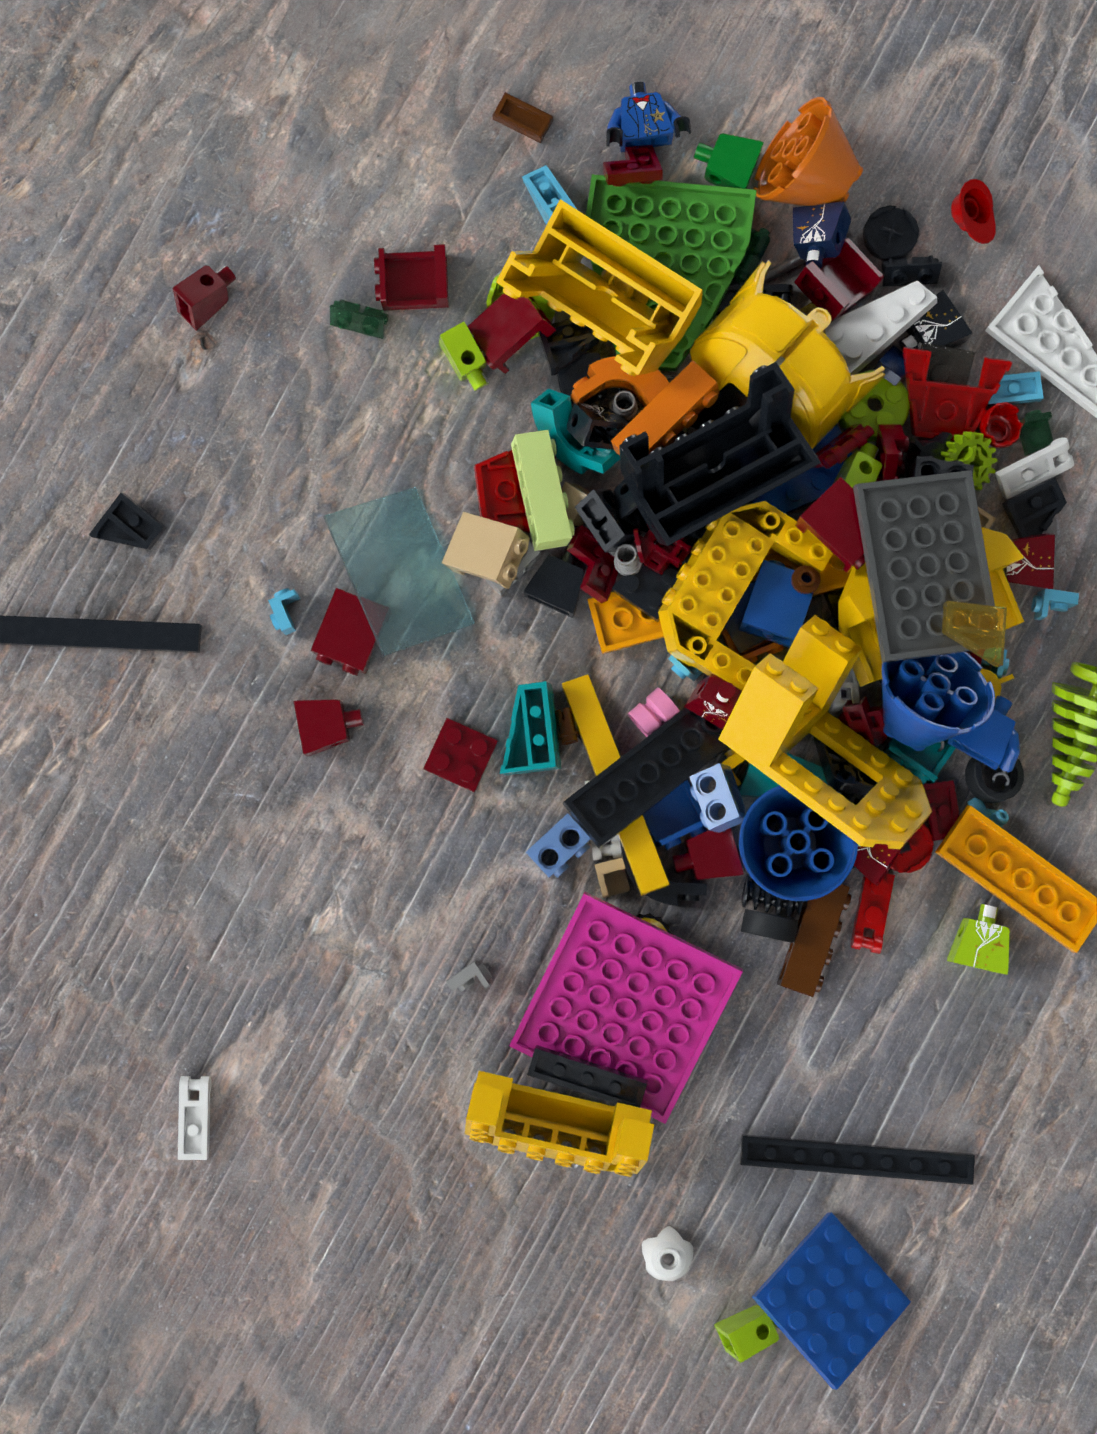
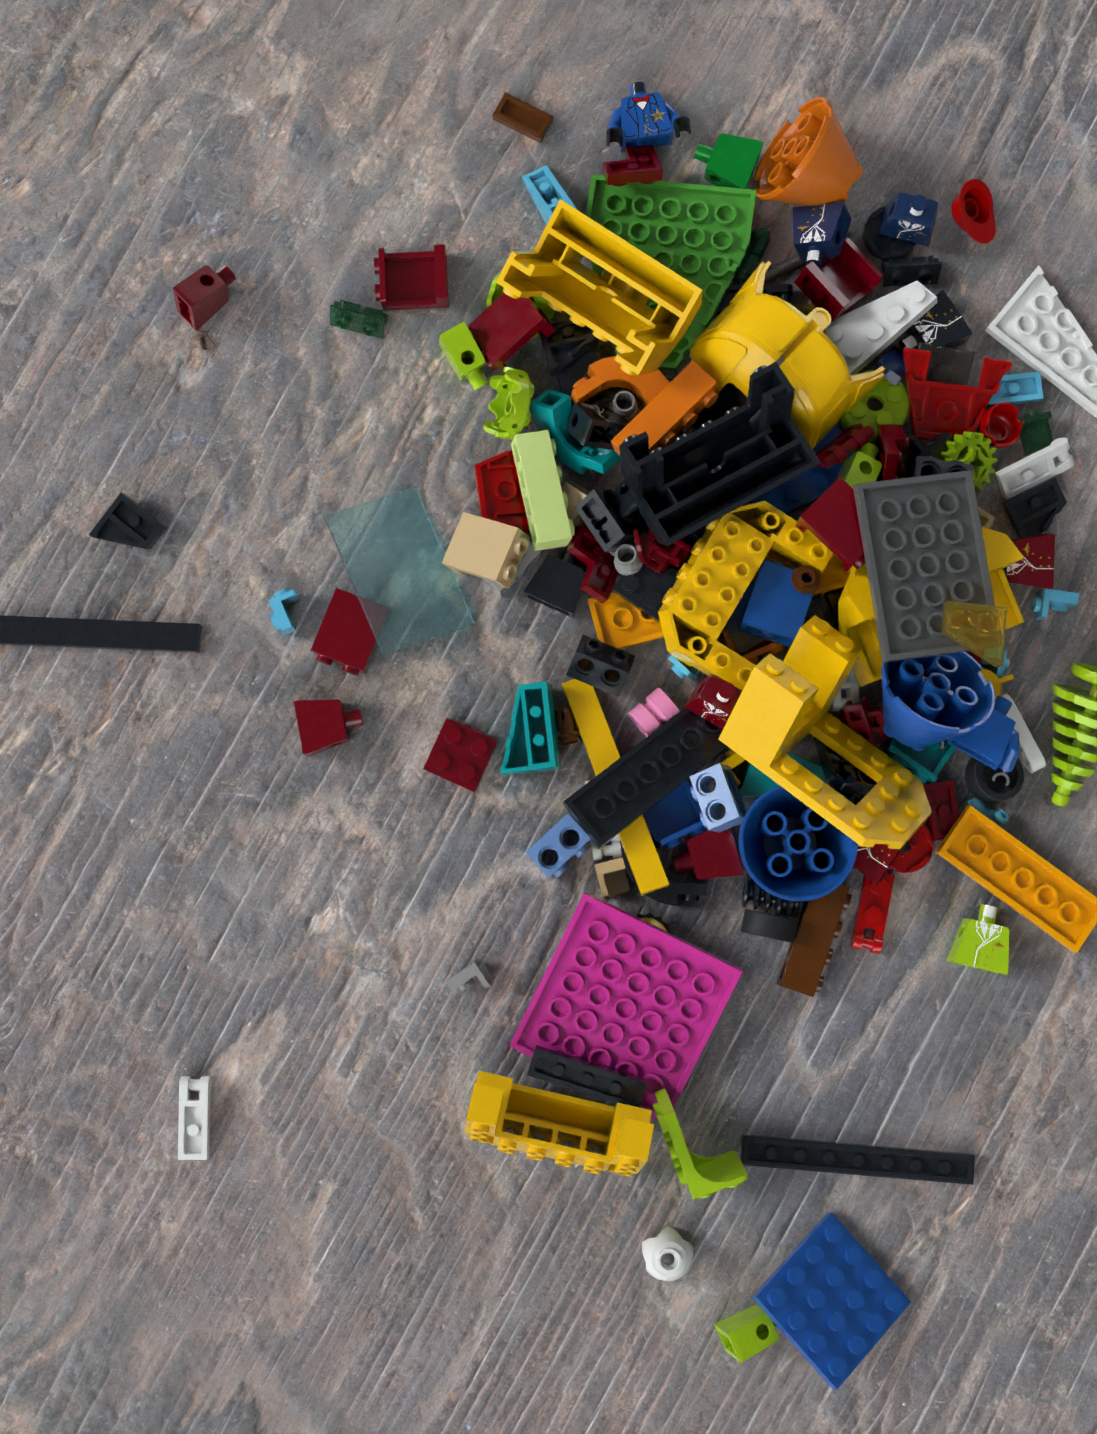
(510, 404): none -> lime plate
(600, 665): none -> black brick
(700, 1173): none -> lime bracket
(909, 218): none -> dark blue torso
(1029, 751): none -> white beam

